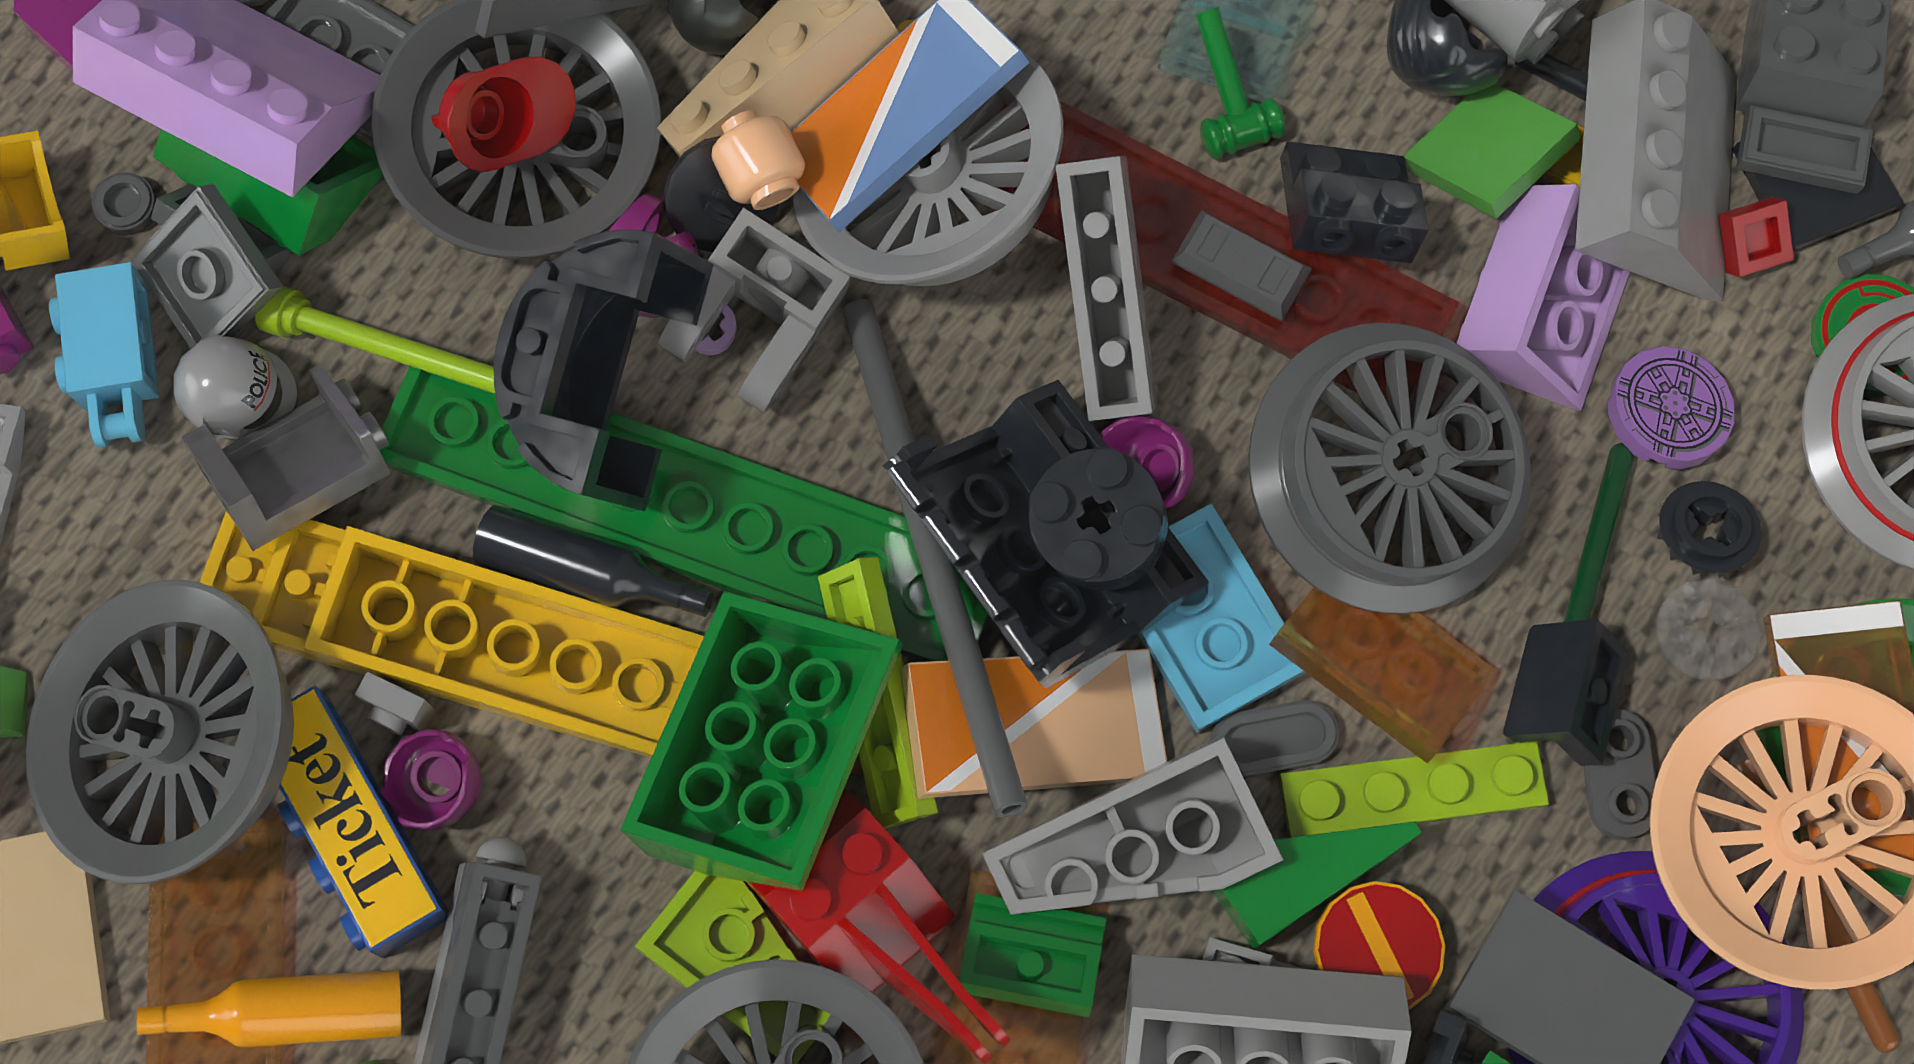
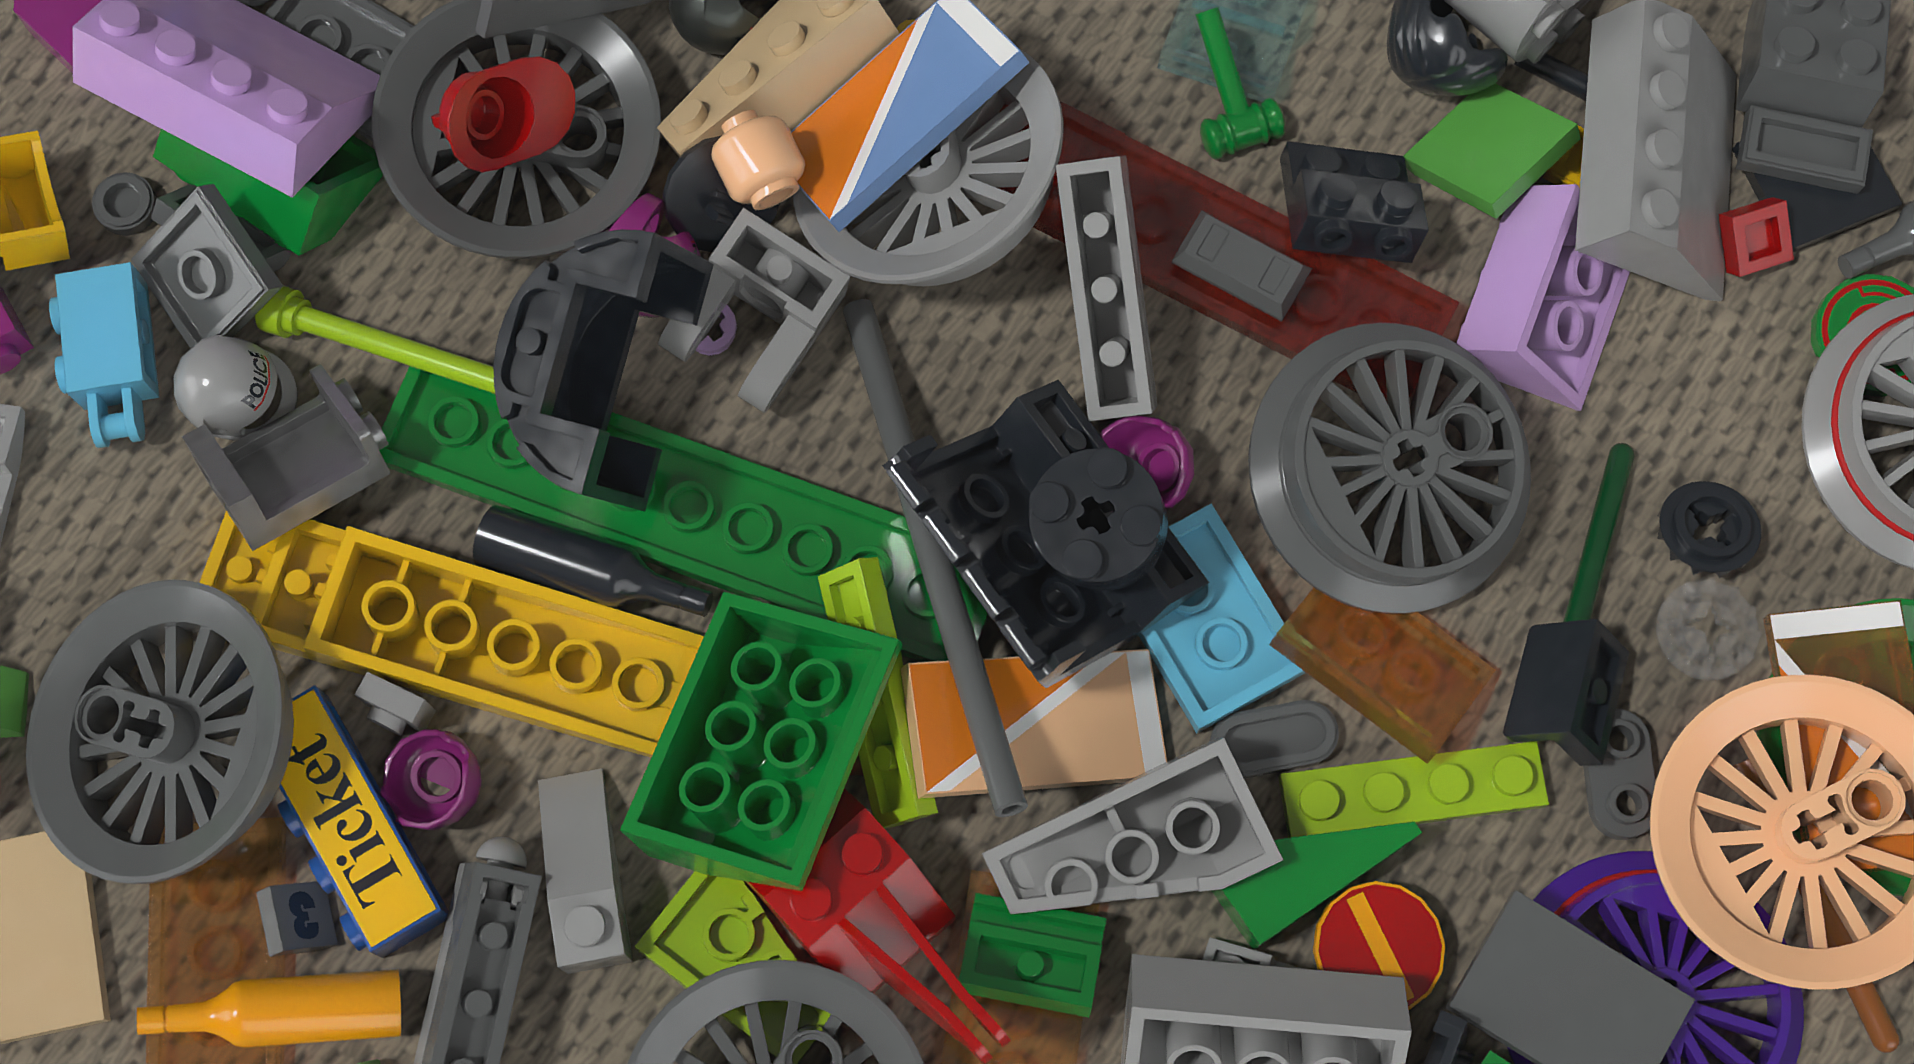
(296, 918): none -> dark grey tile
(582, 873): none -> light grey slope
(1671, 407): medium lavender tile -> none

